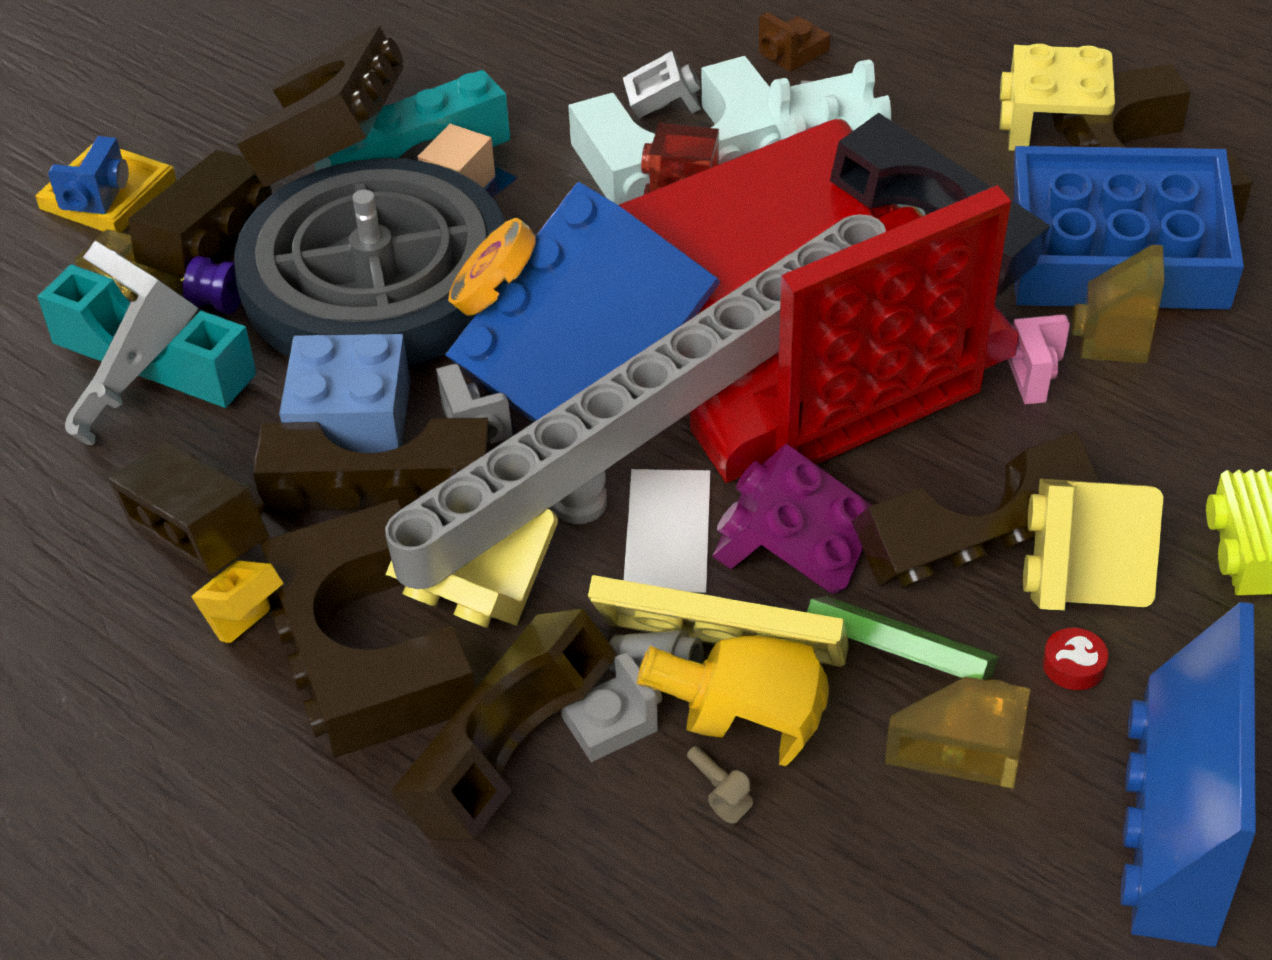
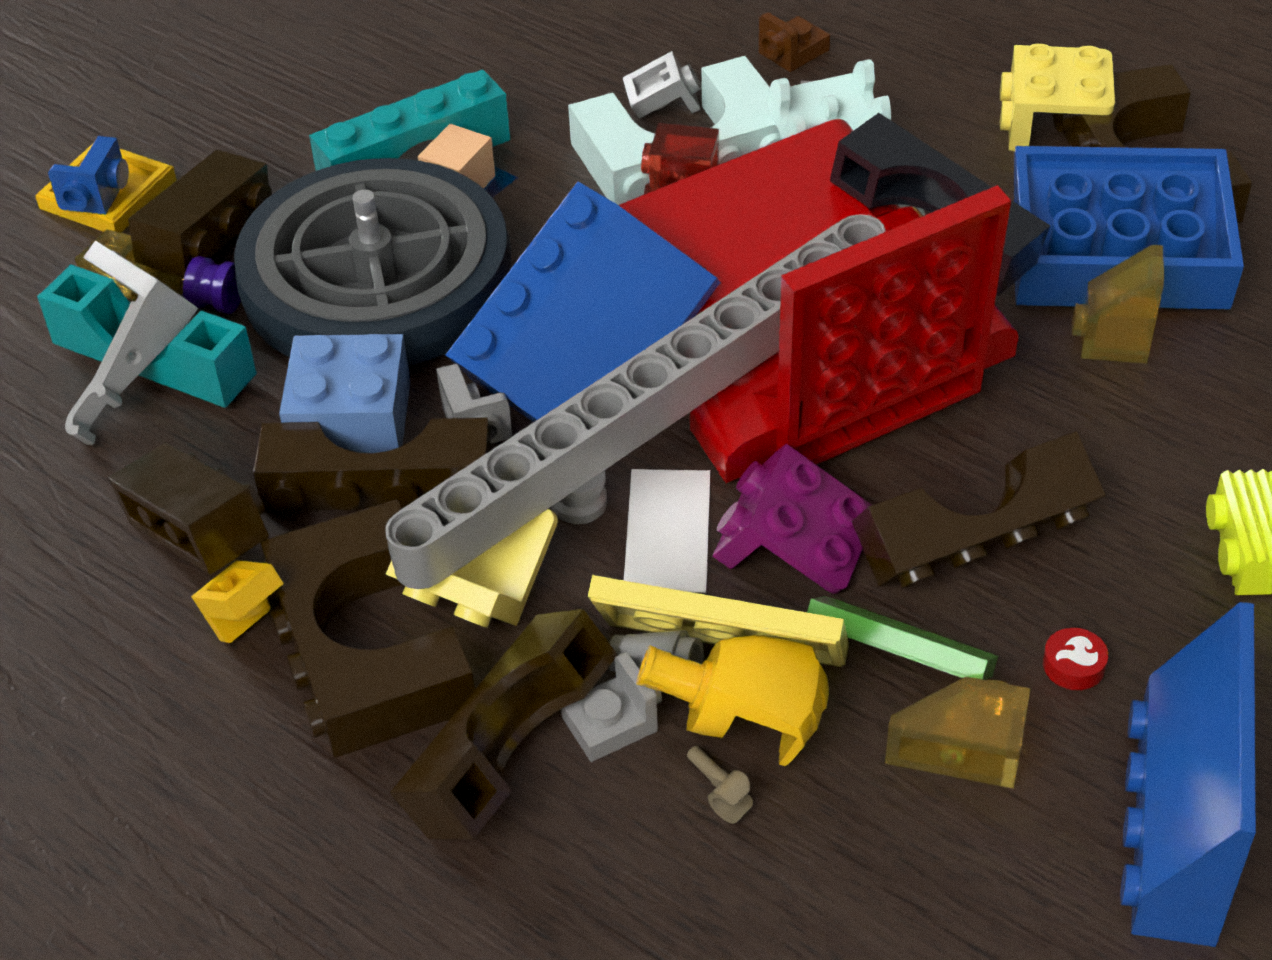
(325, 106): dark brown arch -> none
(494, 260): light orange tile -> none
(1037, 354): bright pink bracket -> none
(1093, 544): light yellow bracket -> none

